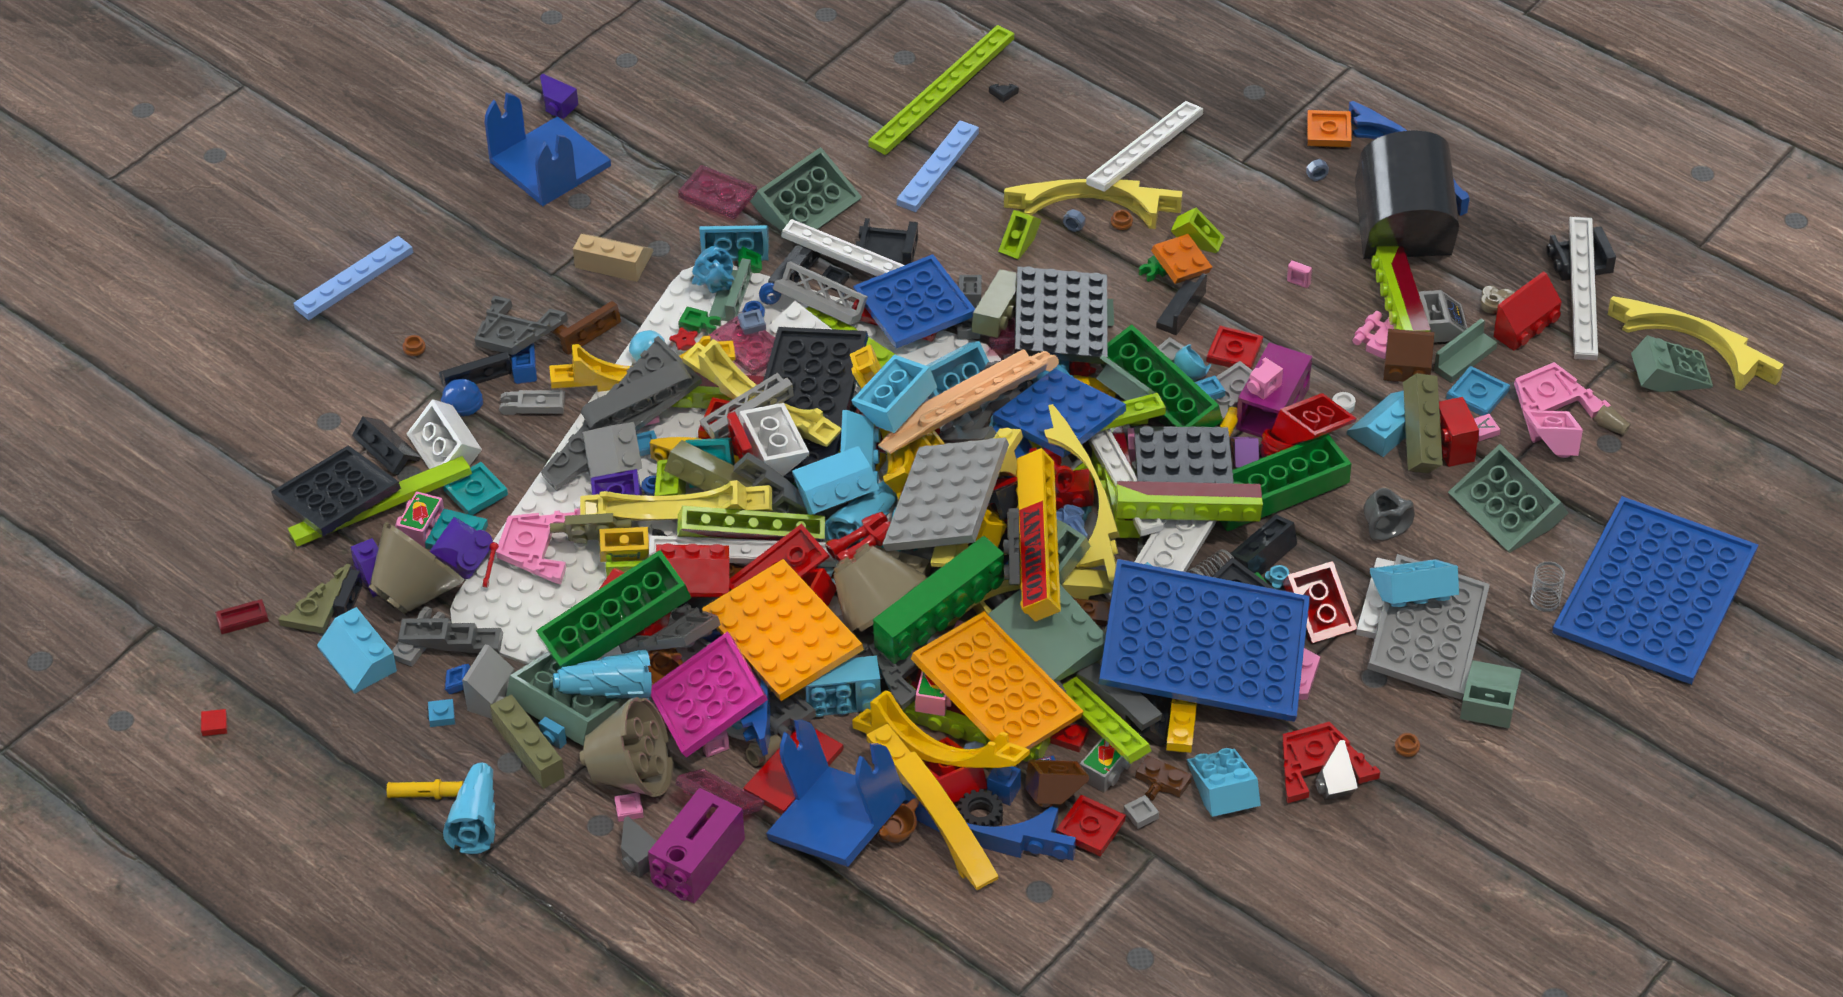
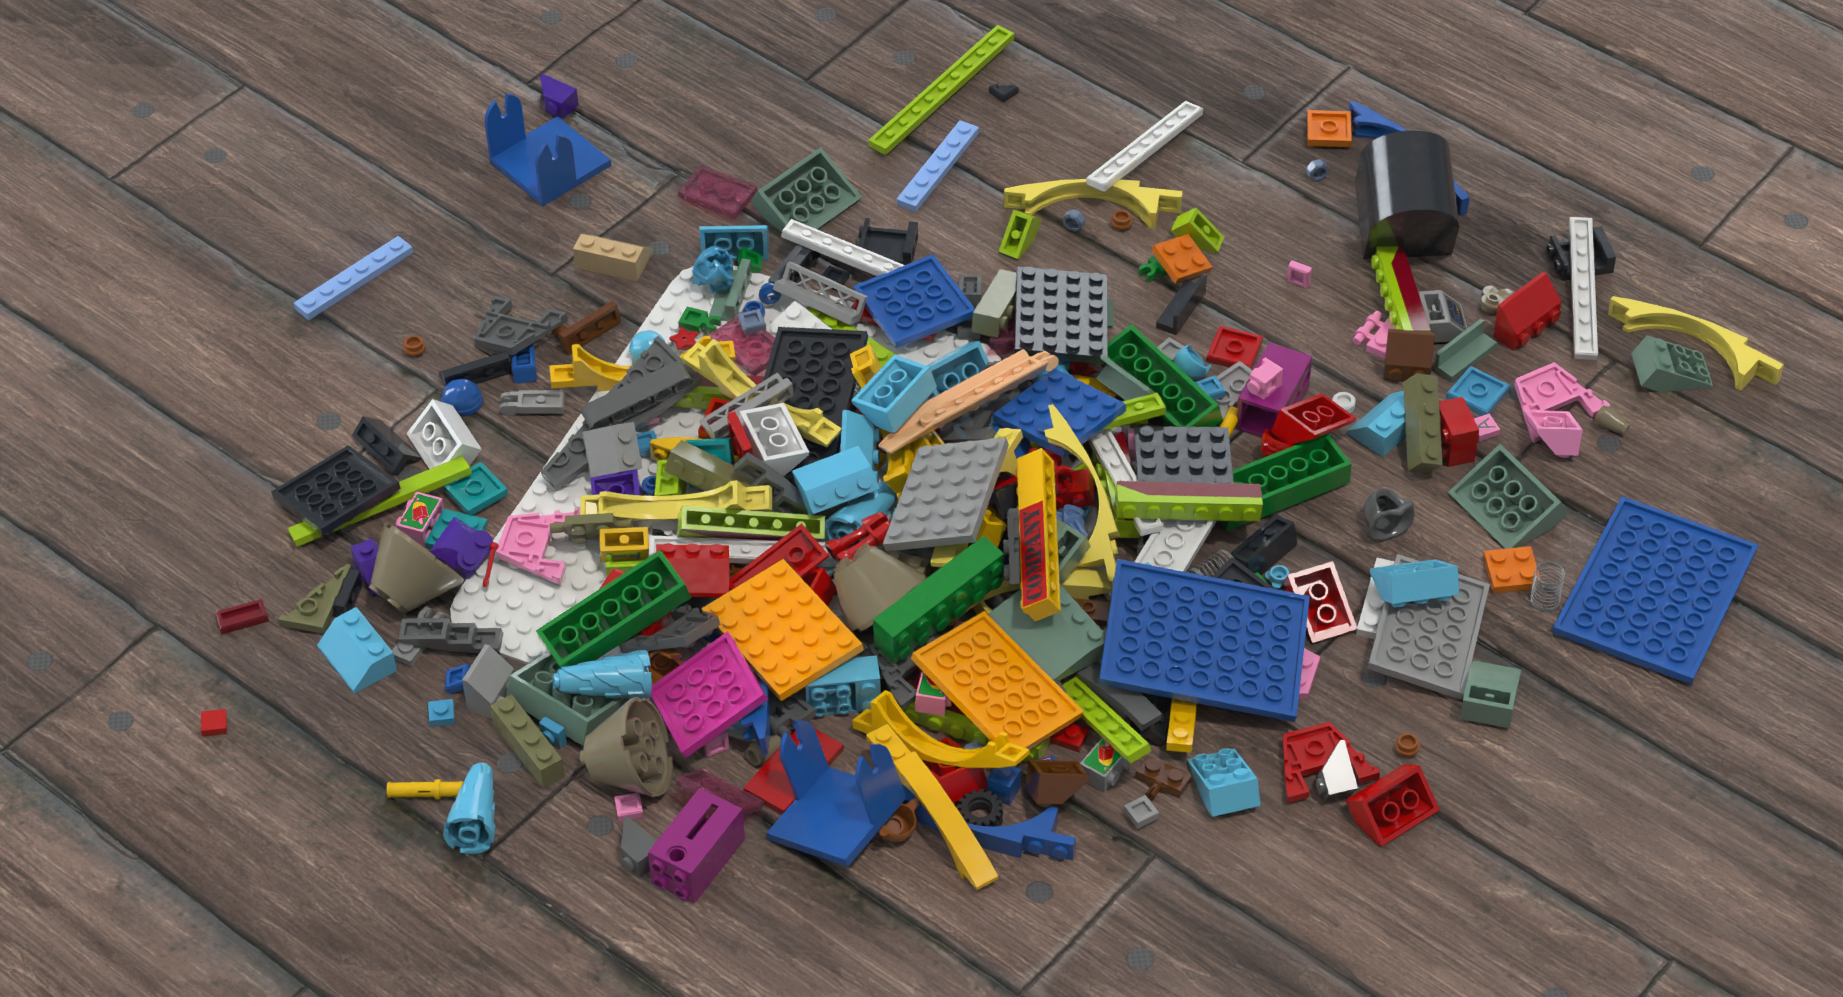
(1091, 824): red plate -> none
(1244, 450): medium lavender slope -> none
(1393, 804): none -> red slope
(1510, 569): none -> orange plate

